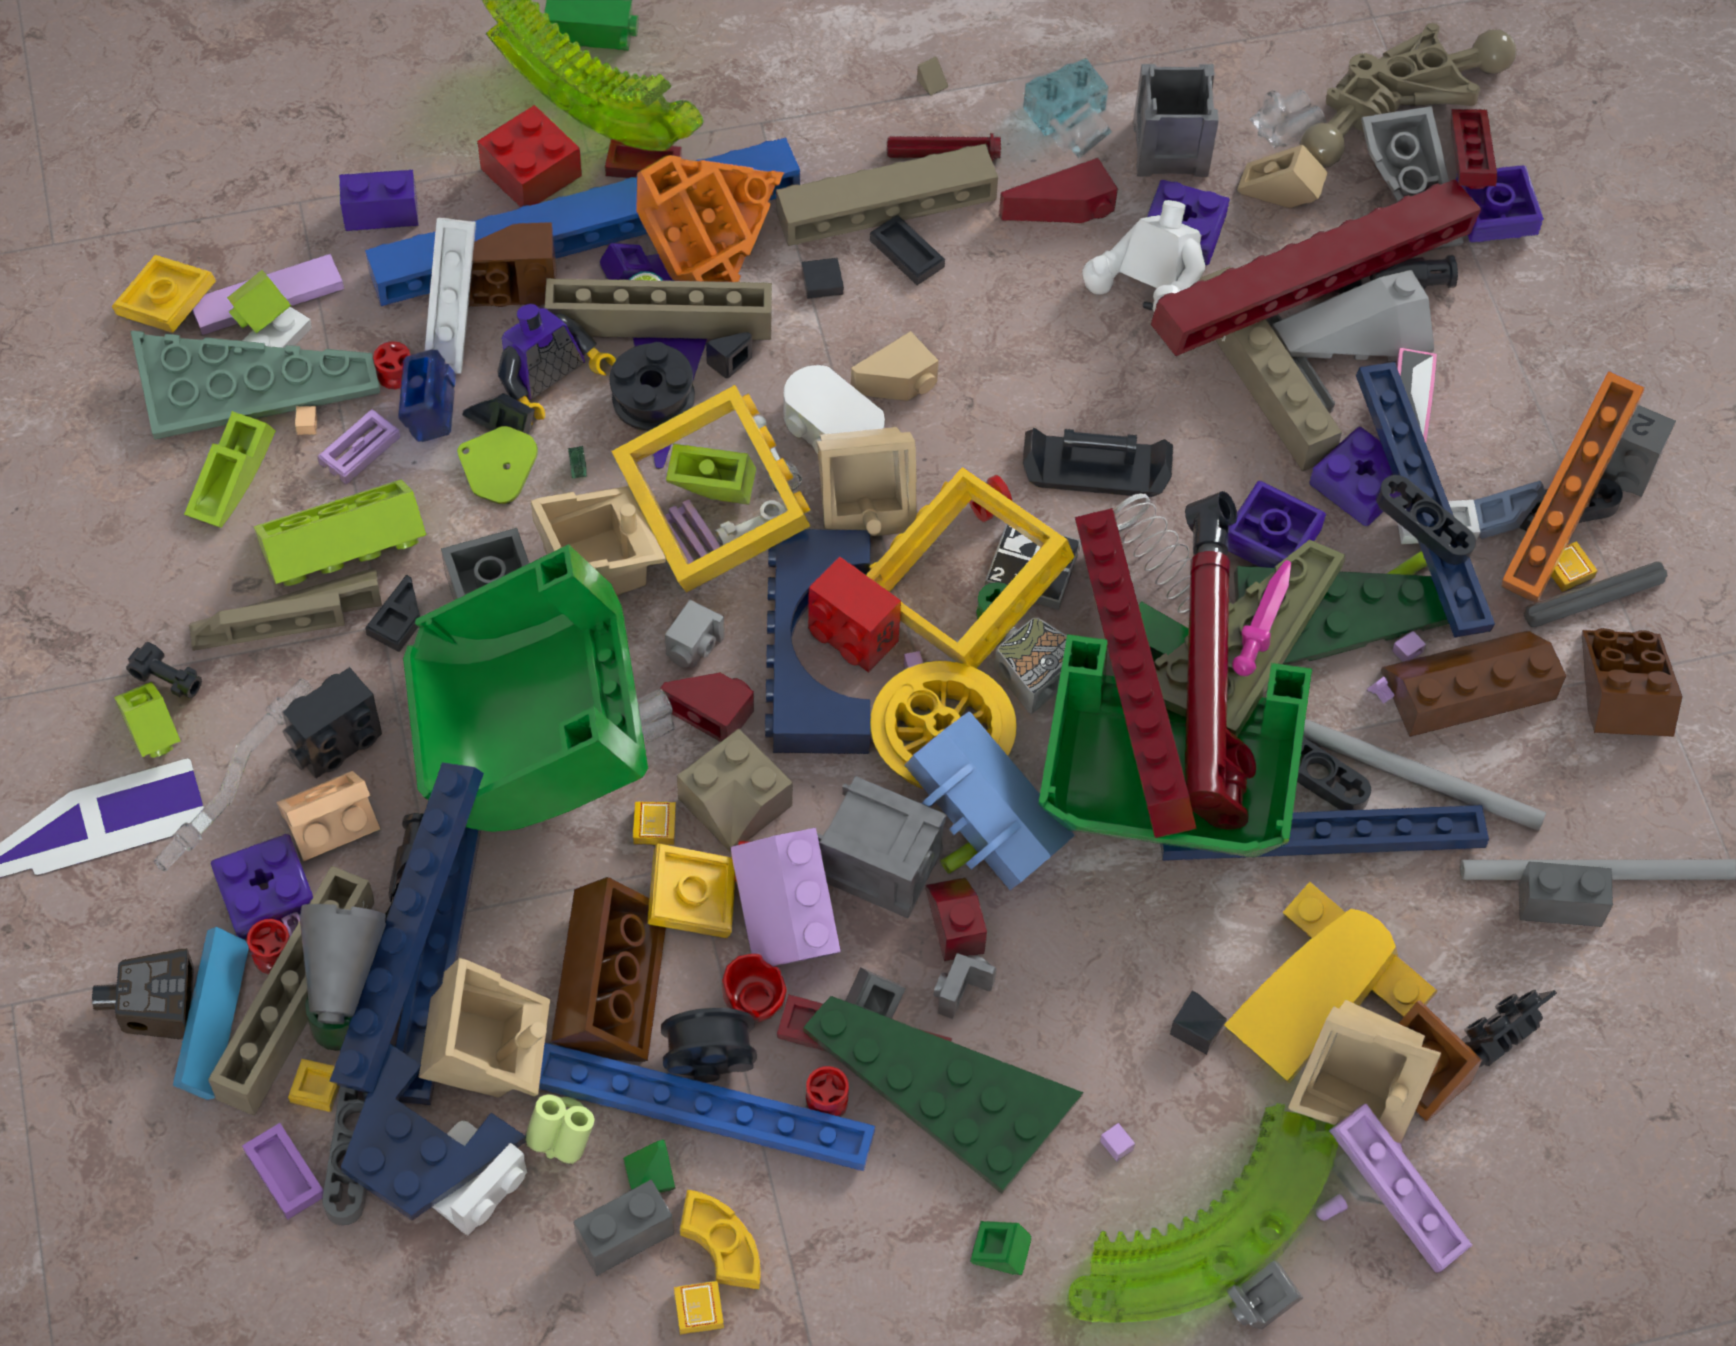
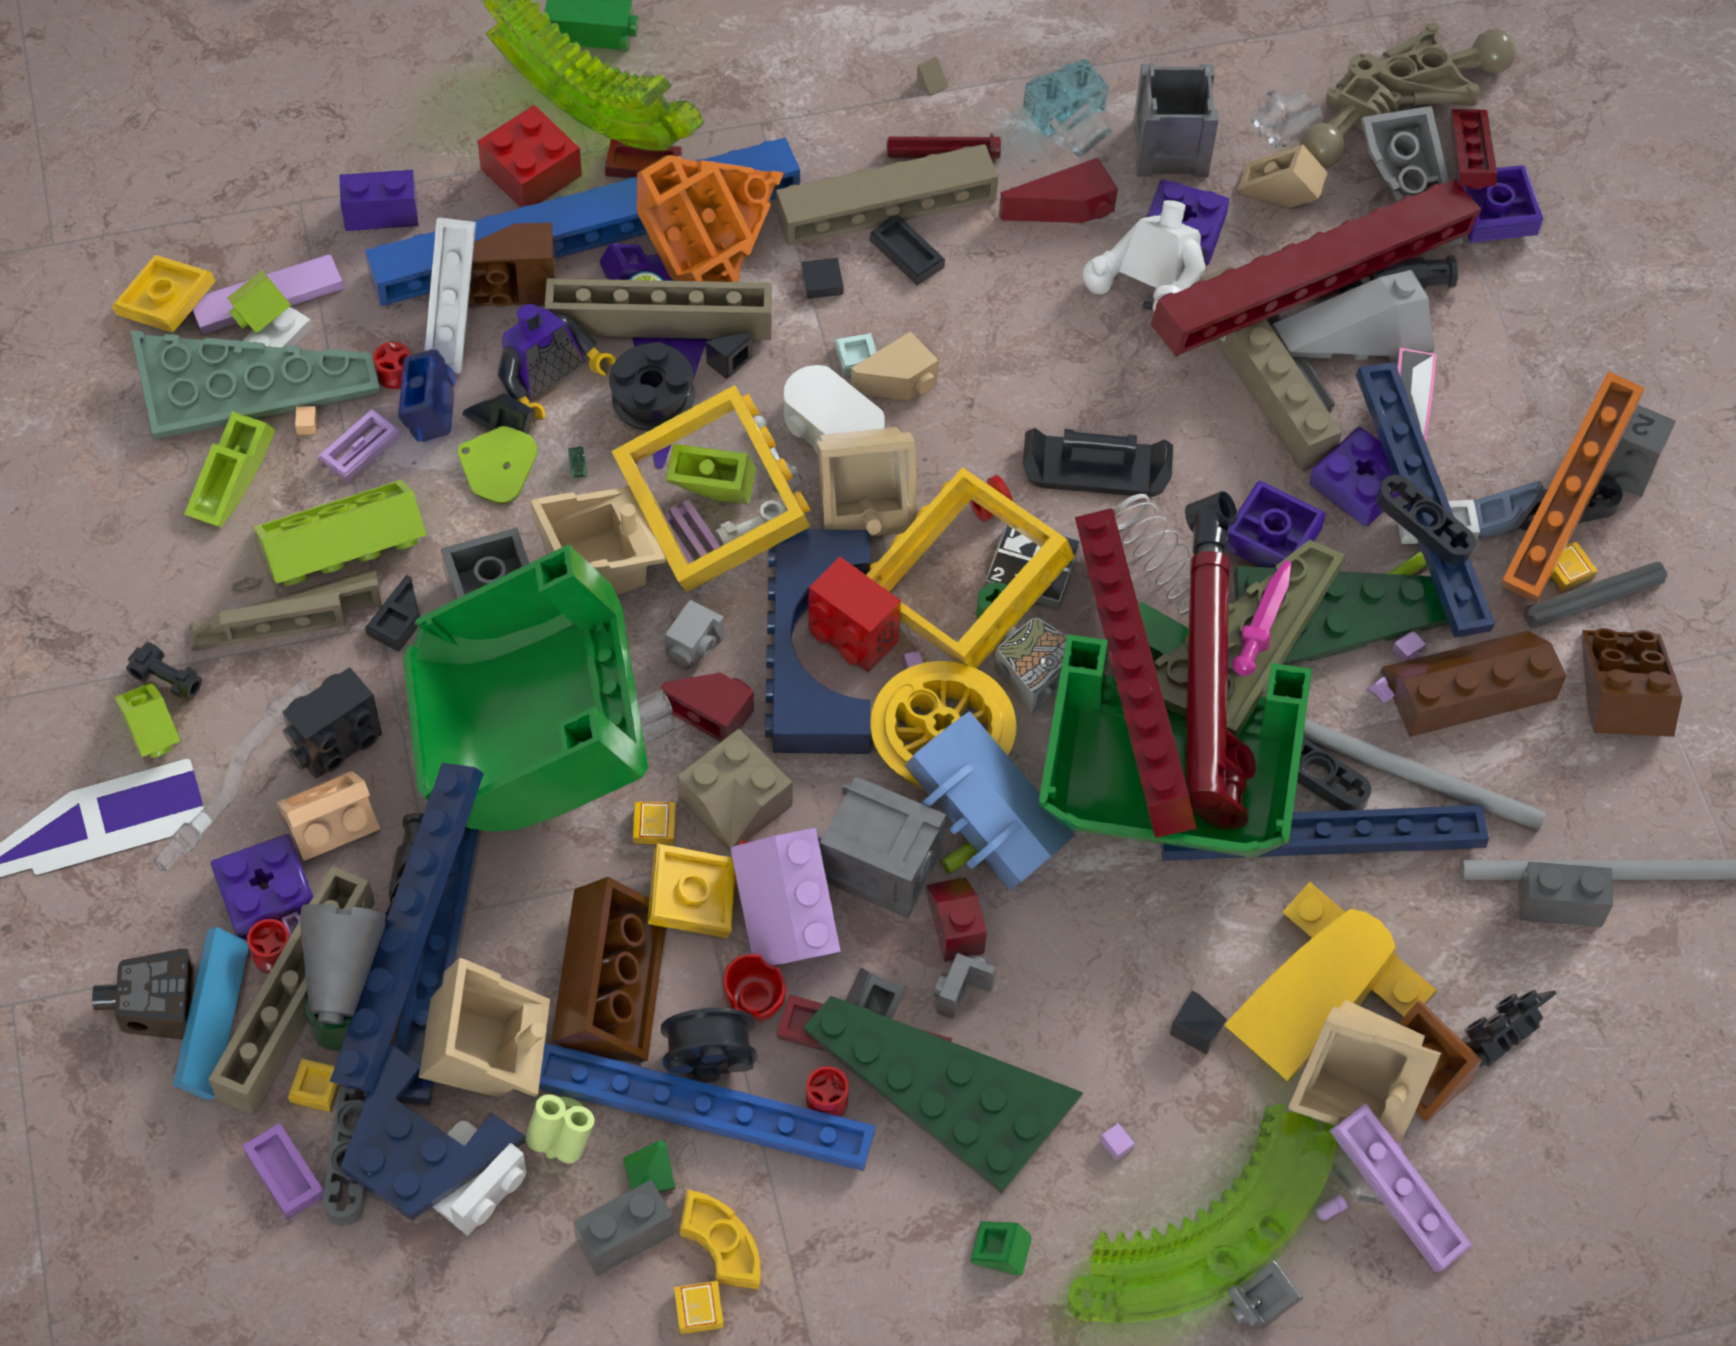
(853, 351): none -> light aqua tile

